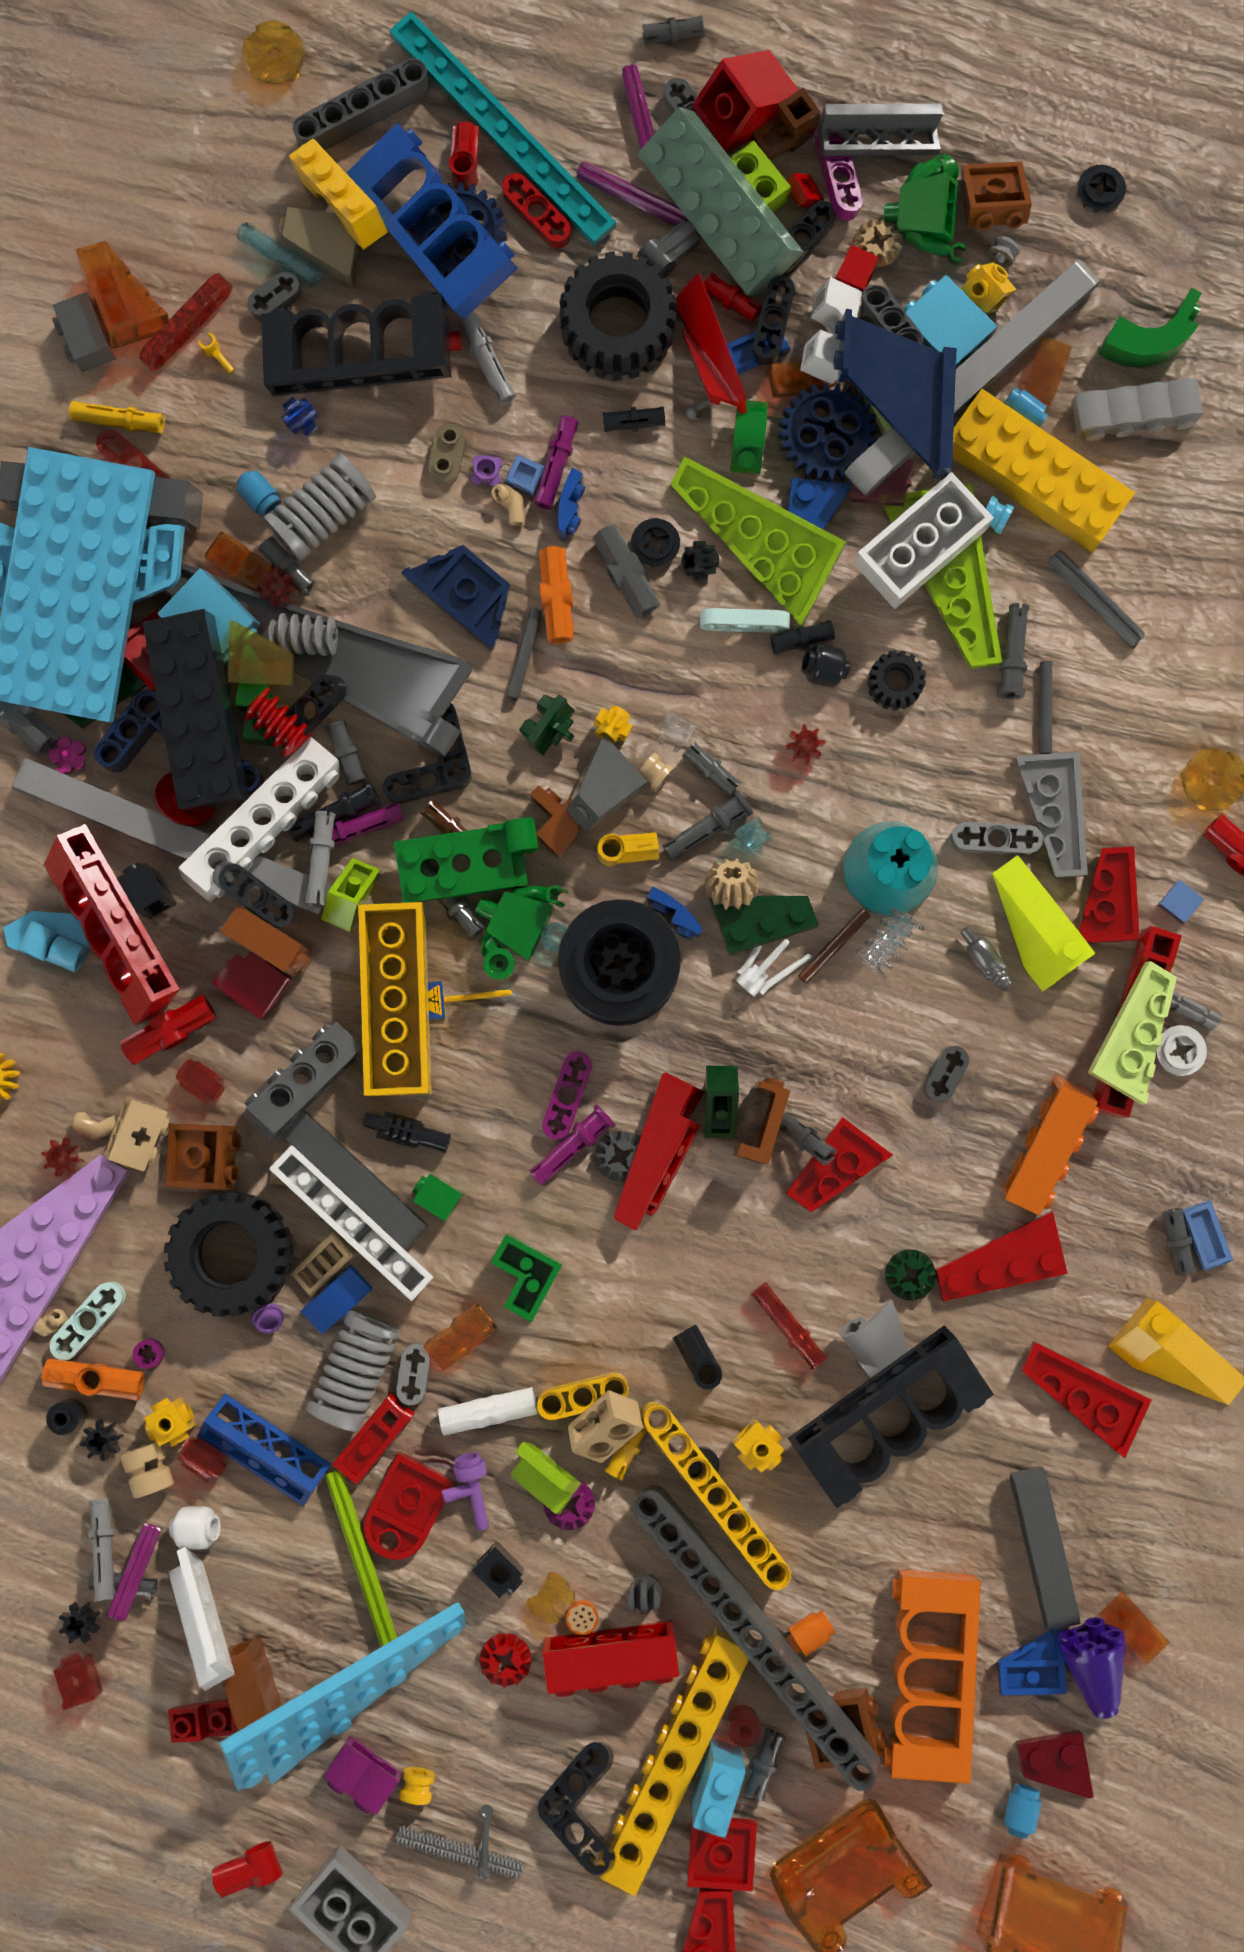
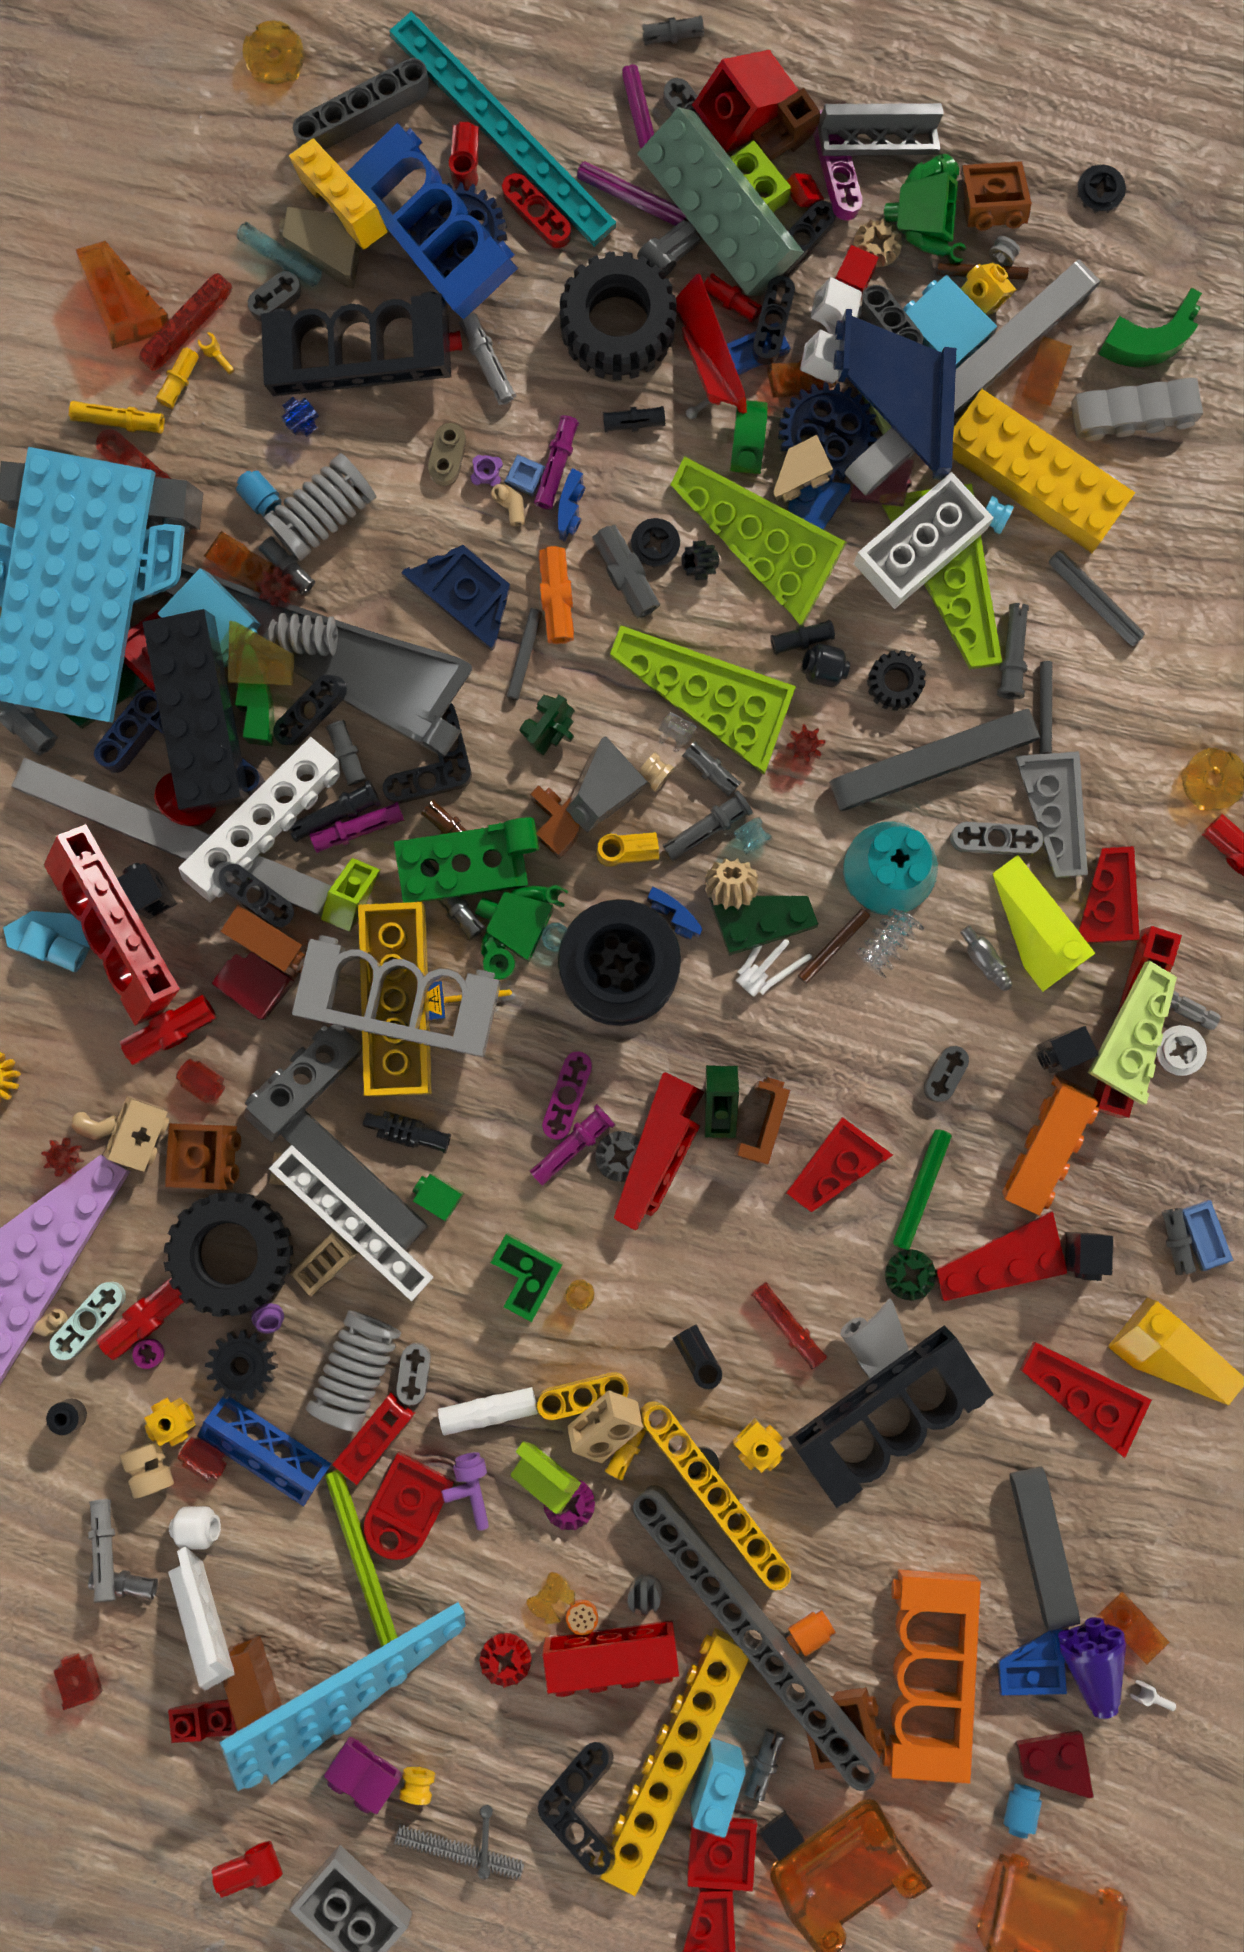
(67, 755): dark pink plant -> none
(73, 1377): orange piece -> none
(79, 1631): black gear -> none
(83, 331): dark grey brick -> none
(105, 1432): black gear -> none
(134, 1572): magenta axle -> none
(140, 1320): none -> red piece
(177, 378): none -> yellow axle
(225, 1370): none -> black gear
(277, 723): red piece -> none
(320, 856): light grey pin -> none
(320, 979): none -> light grey fence
(336, 1299): blue slope -> none
(460, 1337): clear orange slope -> none
(499, 1555): black brick -> none
(574, 1302): none -> clear yellow bush
(613, 724): yellow gear -> none
(724, 699): none -> lime wing
(743, 1716): clear red brick -> none
(744, 620): light aqua beam -> none
(781, 1835): none -> black tile
(803, 466): none -> tan slope
(807, 1139): dark grey pin -> none
(922, 1189): none -> green axle
(934, 759): none -> dark grey beam
(962, 270): none -> reddish brown bar
(1027, 406): dark azure brick -> none
(1066, 1050): none -> black brick
(1089, 1255): none -> black brick
(1149, 1696): none -> white hand
(1180, 902): medium blue tile -> none

